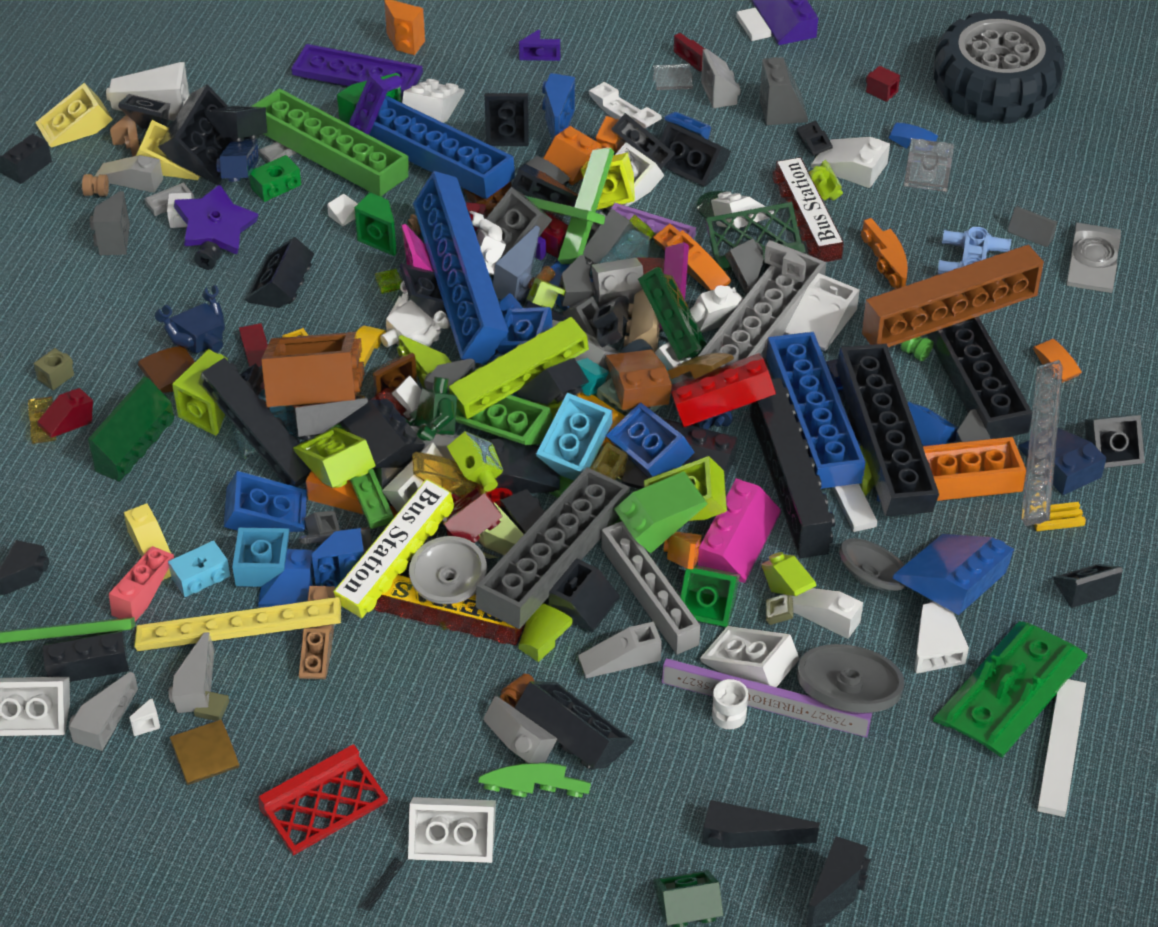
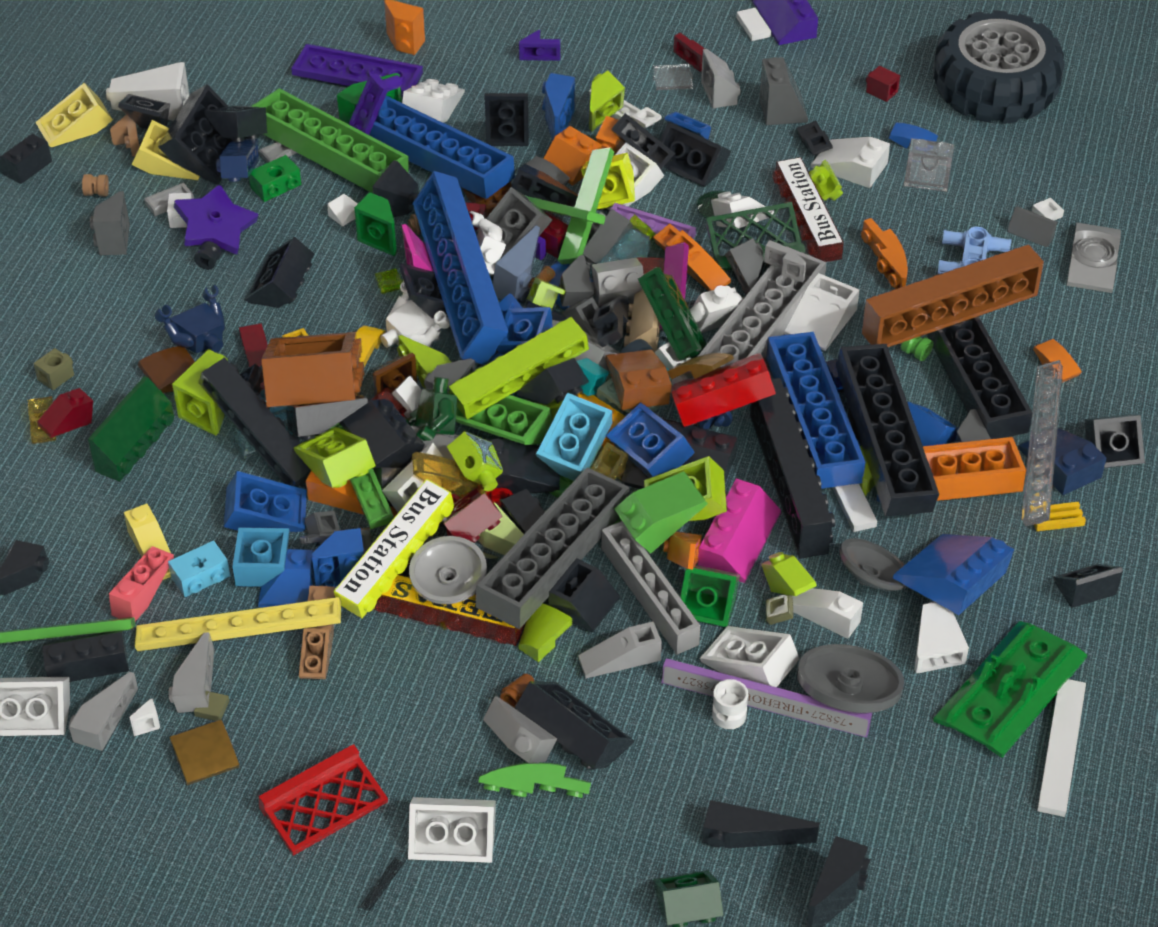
(134, 172): light grey slope -> none
(398, 188): none -> black slope
(606, 98): none -> lime slope
(1048, 209): none -> white tile

